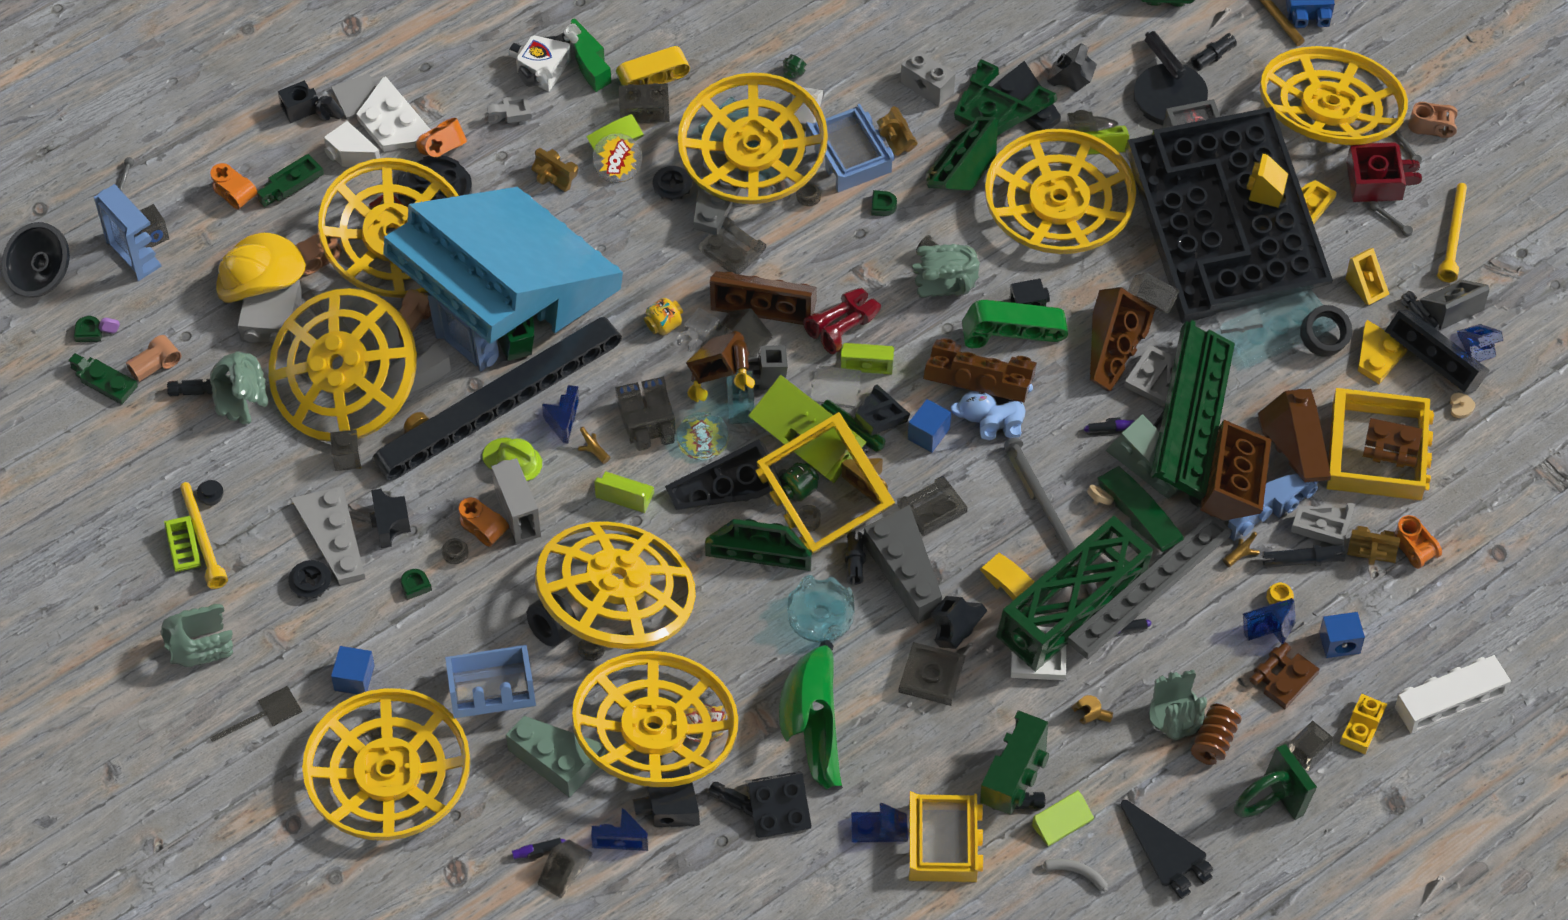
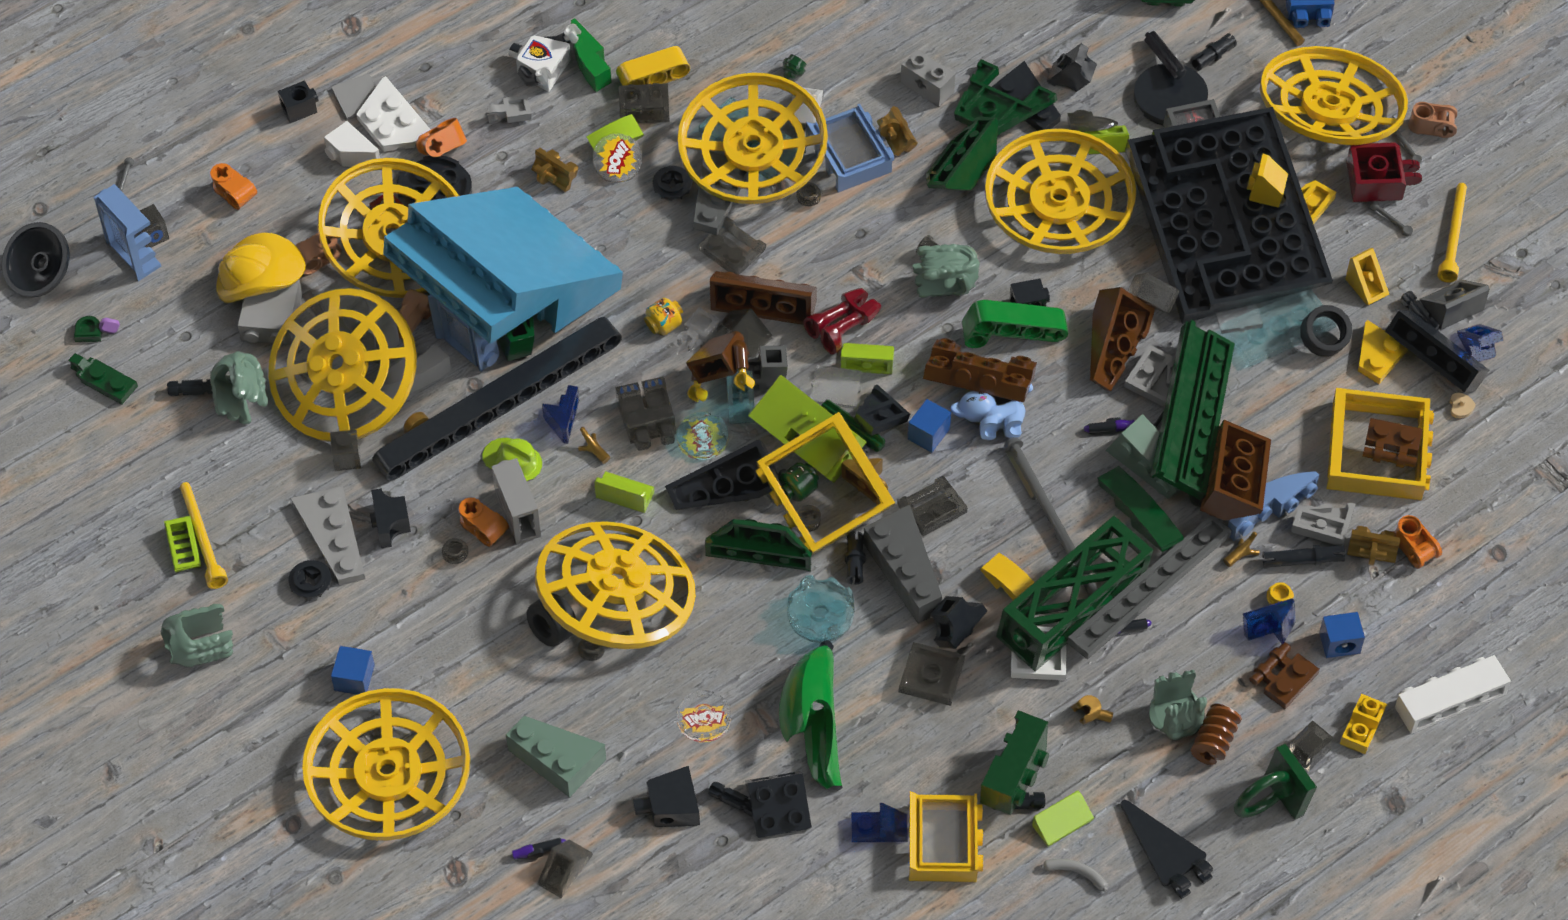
(159, 354): nougat piece -> none
(210, 492): black plate -> none
(276, 706): clear smoke piece -> none
(290, 180): dark green hinge -> none
(327, 108): black plate -> none
(415, 583): dark green tile -> none
(490, 681): medium blue window -> none
(626, 837): clear blue slope -> none
(655, 710): yellow dish -> none
(883, 203): dark green tile -> none
(1099, 495): tan piece -> none
(1297, 433): reddish brown wedge -> none

